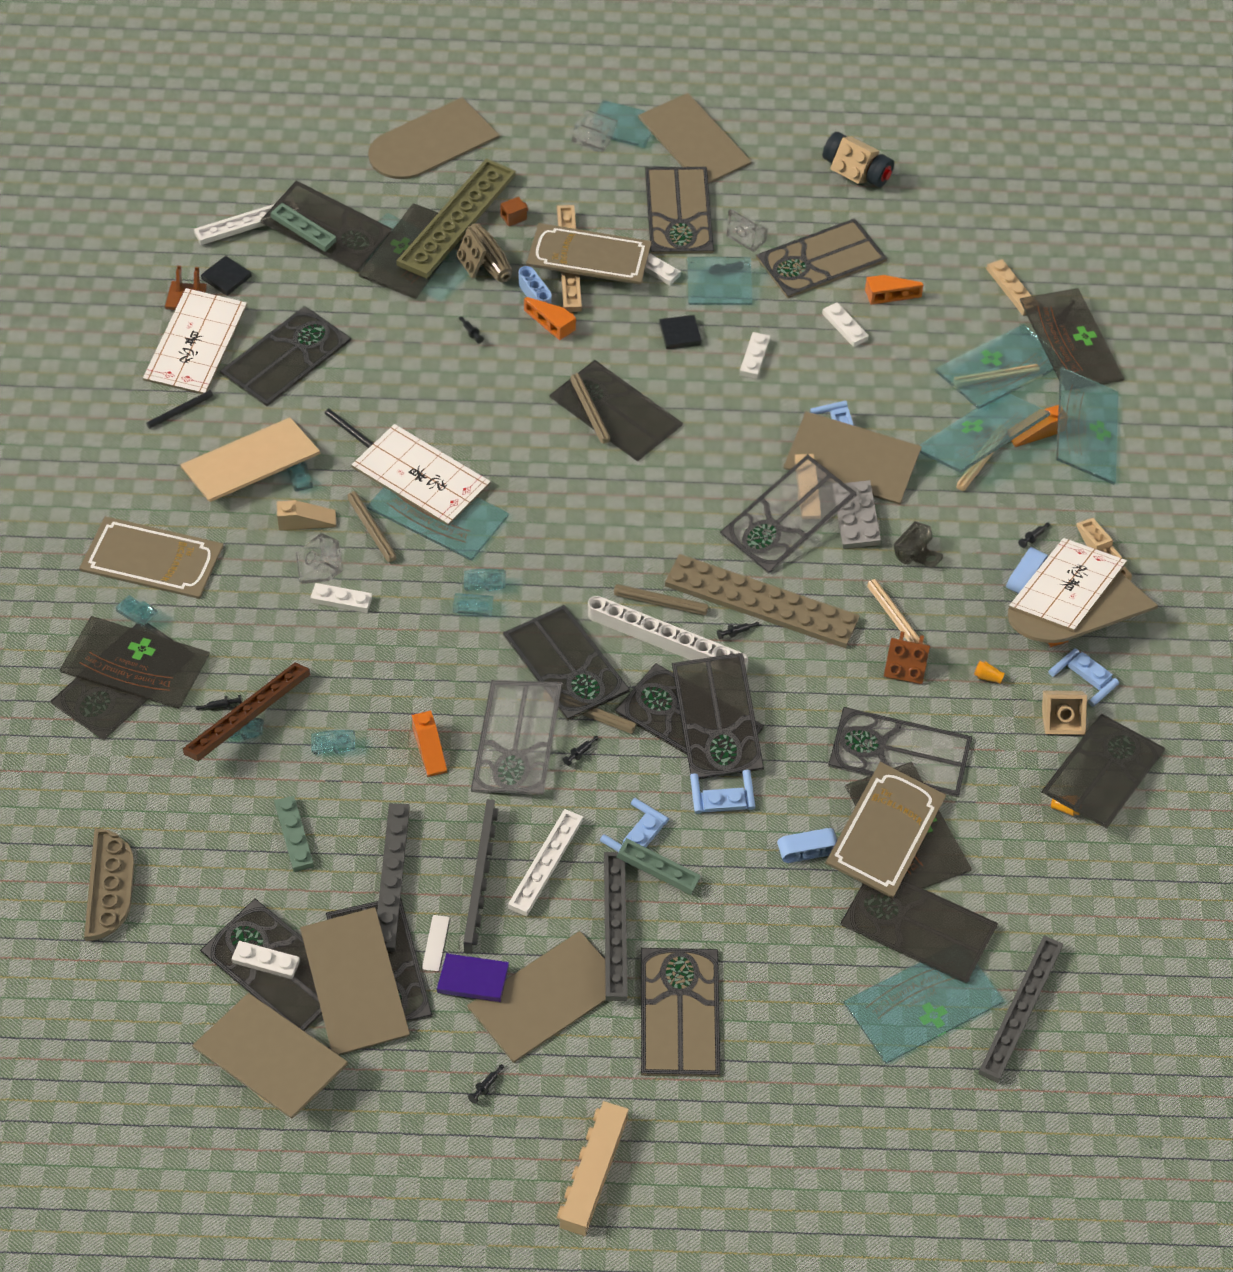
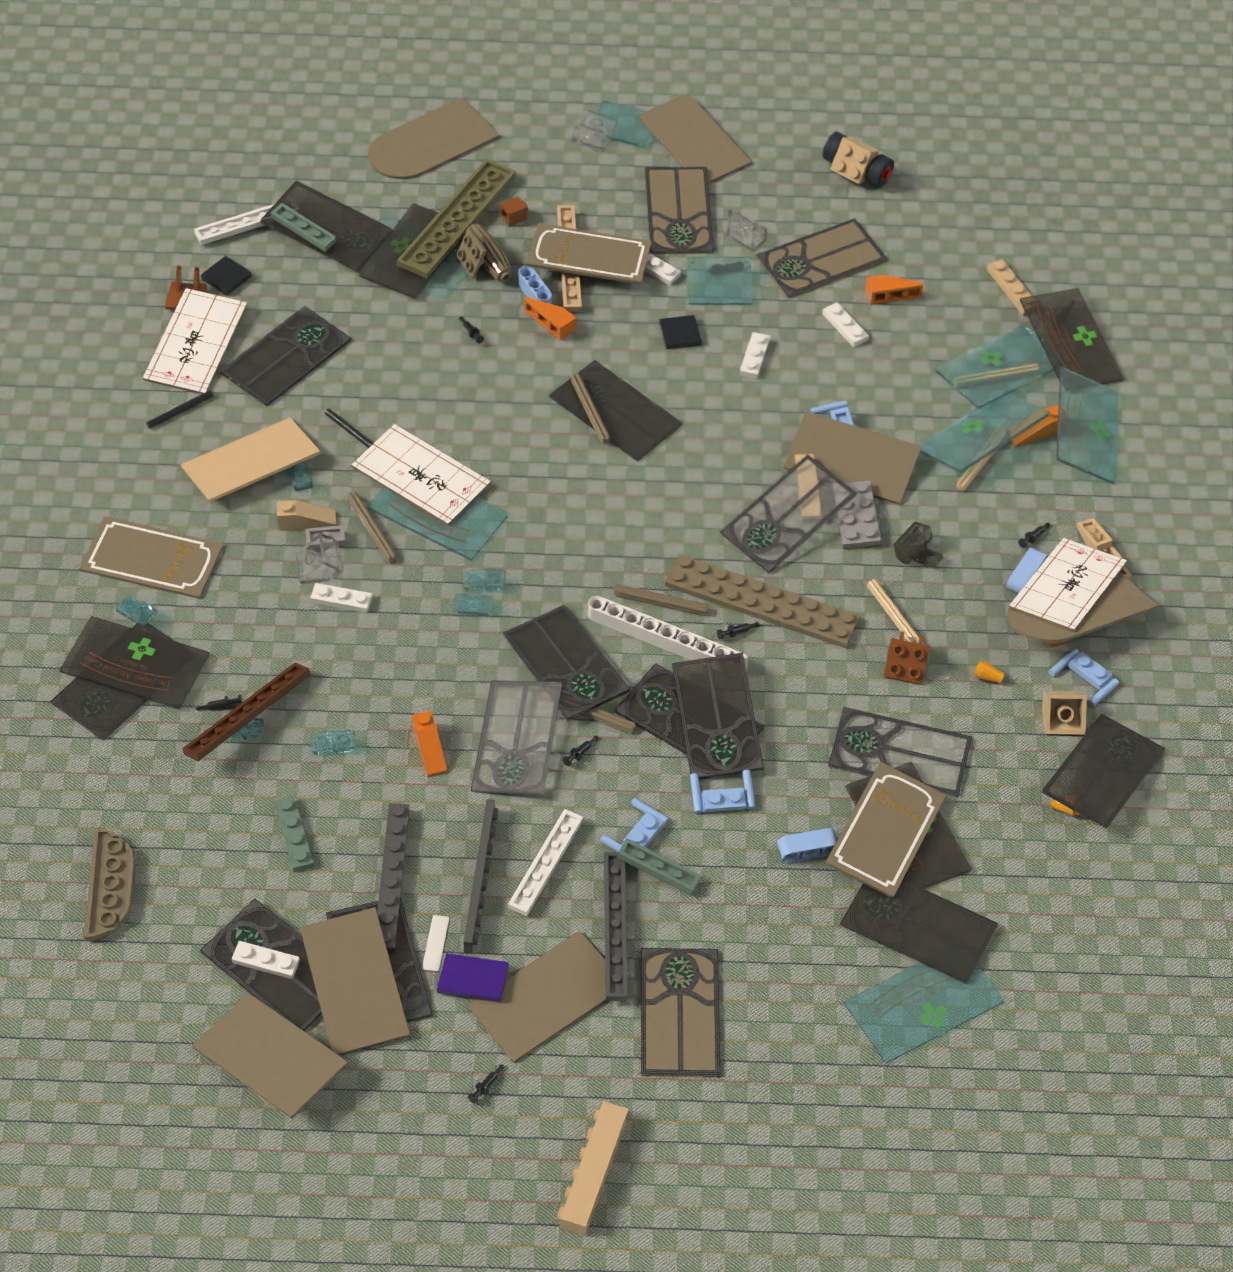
(335, 532): none -> light grey plate
(1020, 1009): dark grey plate -> none

